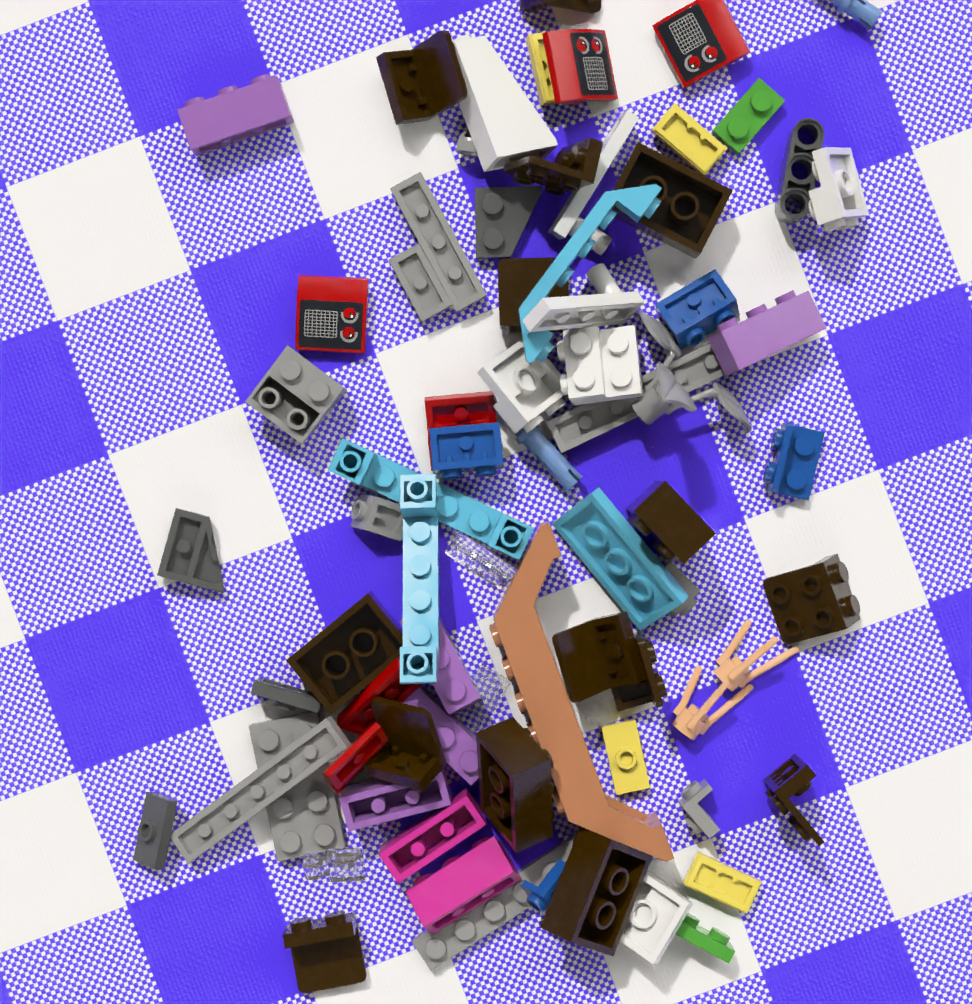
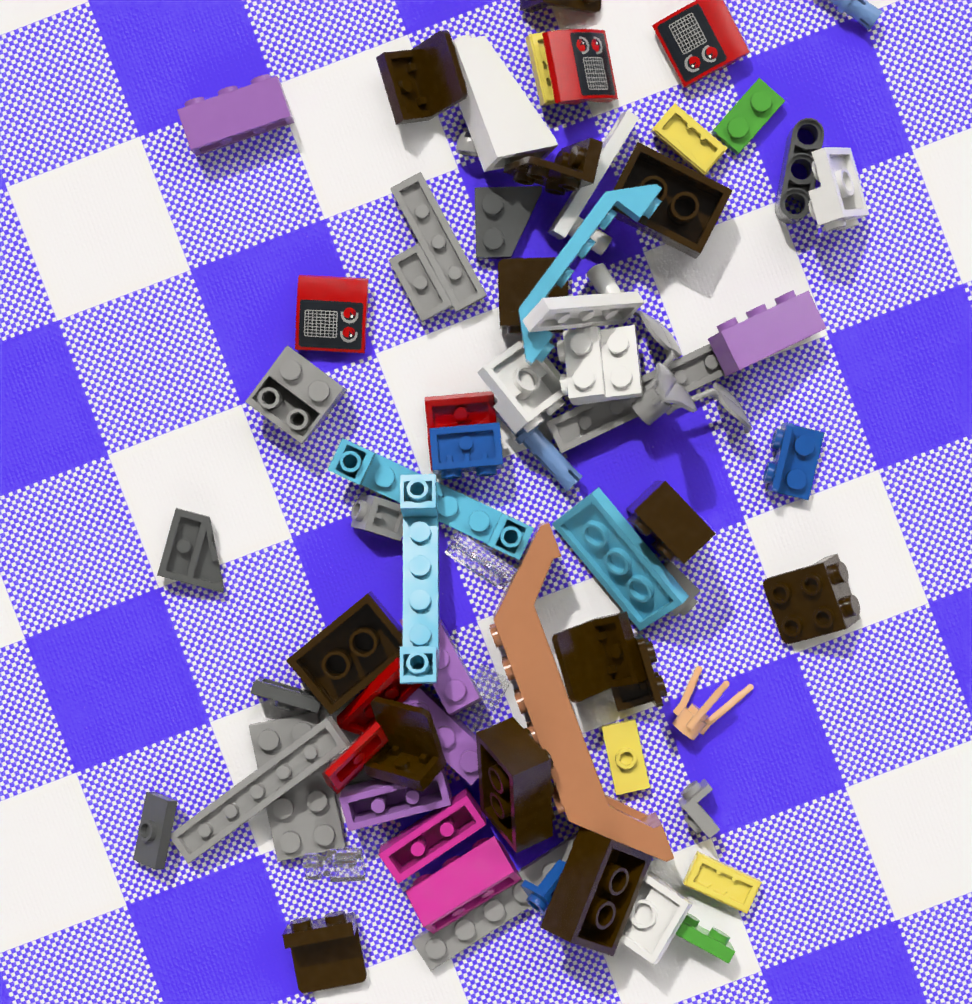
(698, 309): blue bracket -> none
(737, 671): light nougat plant -> none
(788, 780): dark brown bracket -> none

